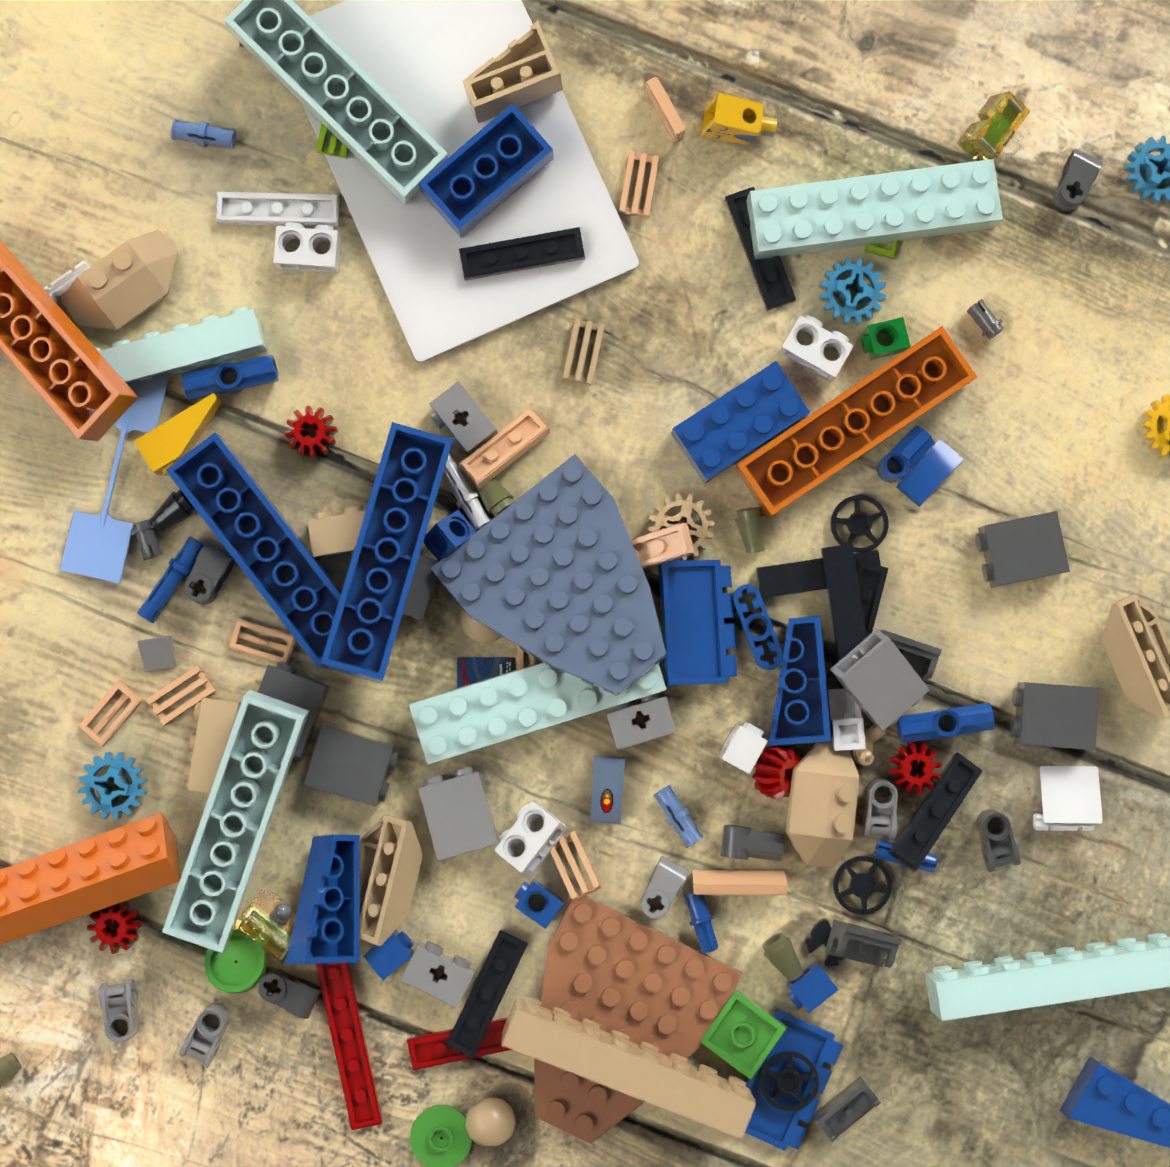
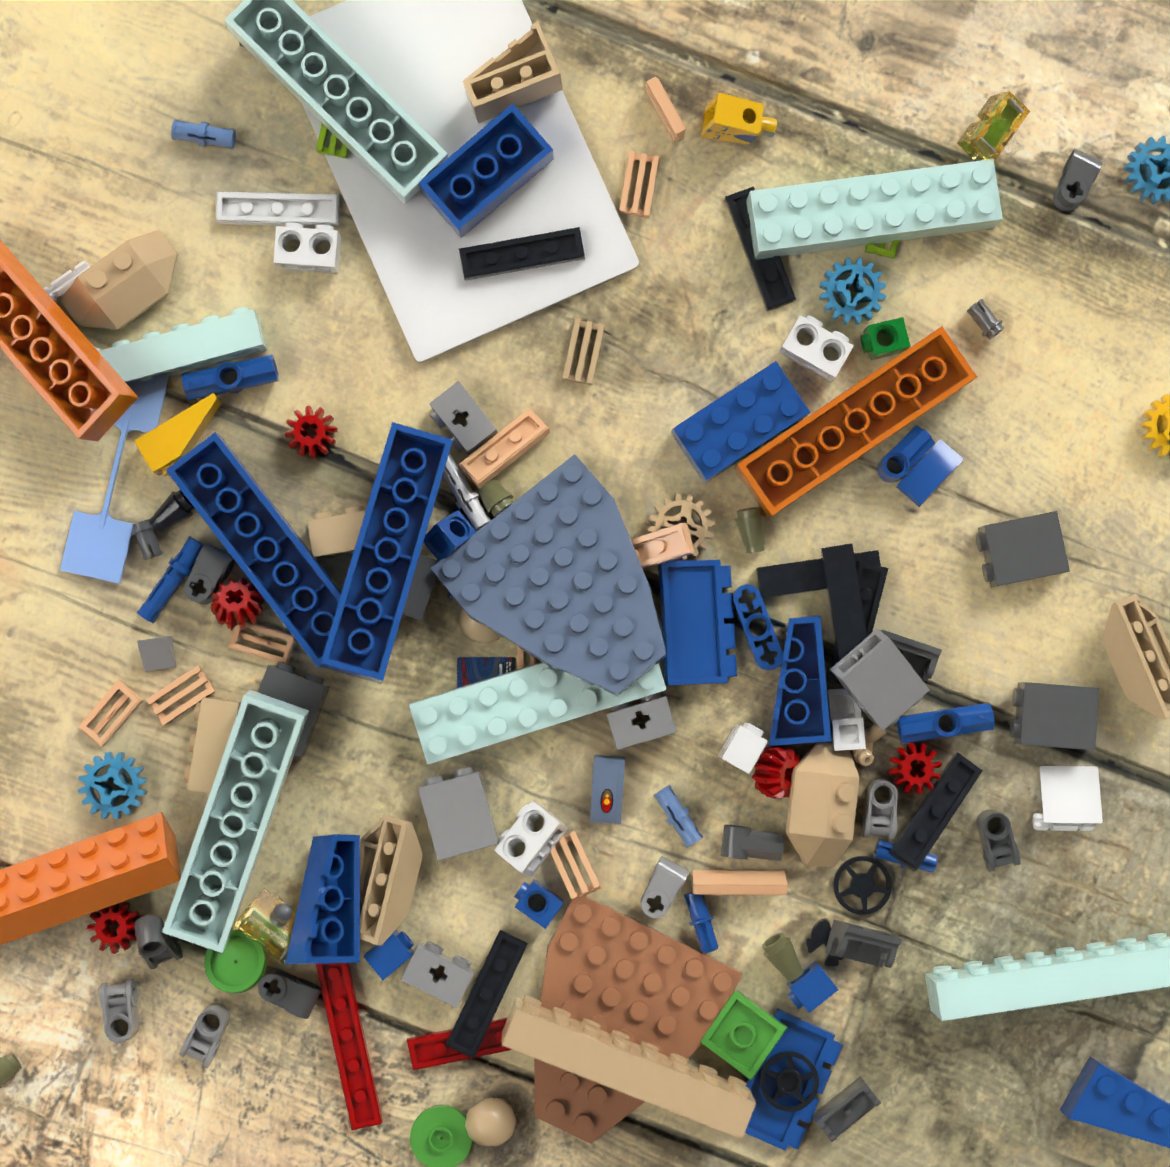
(153, 944): none -> dark grey piece
(237, 604): none -> red gear
(351, 765): dark grey brick -> none
(859, 523): black wheel -> none

